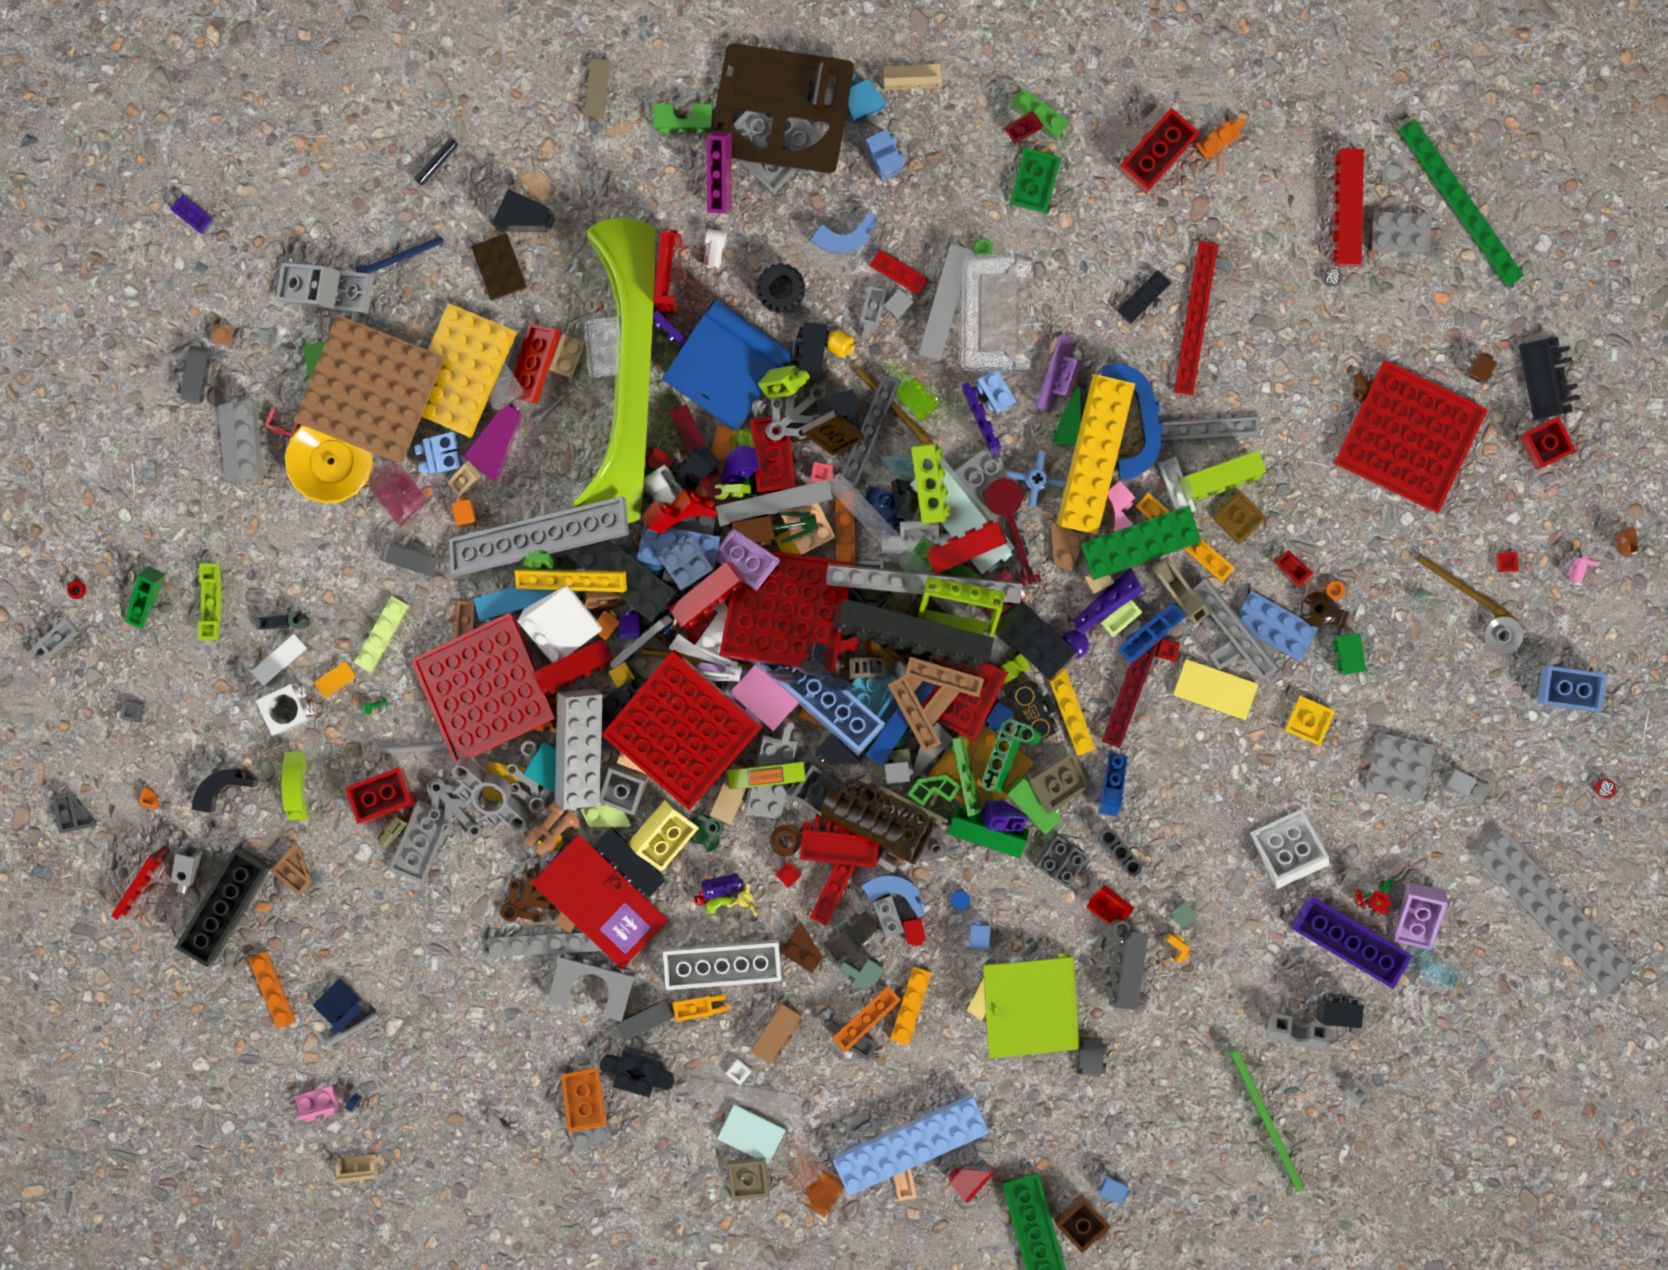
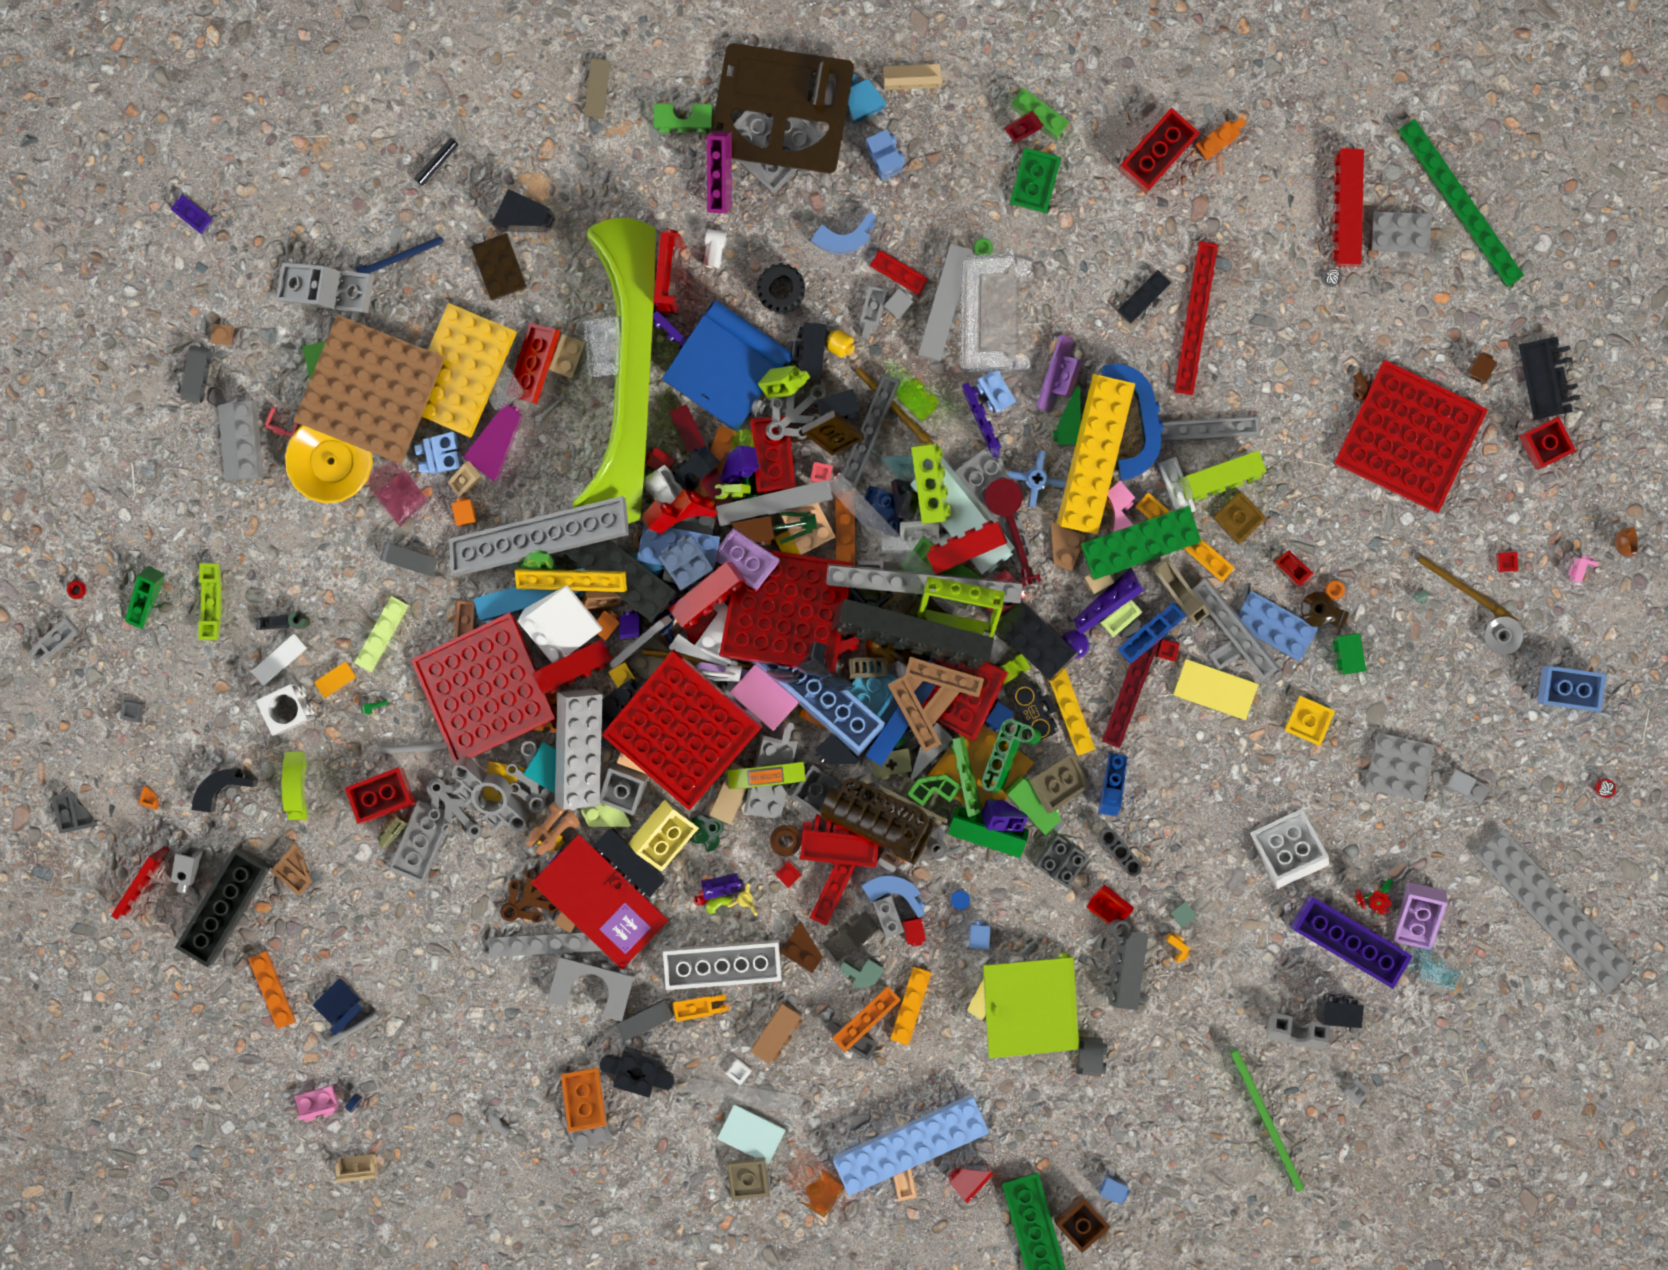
(898, 772): light grey brick -> none

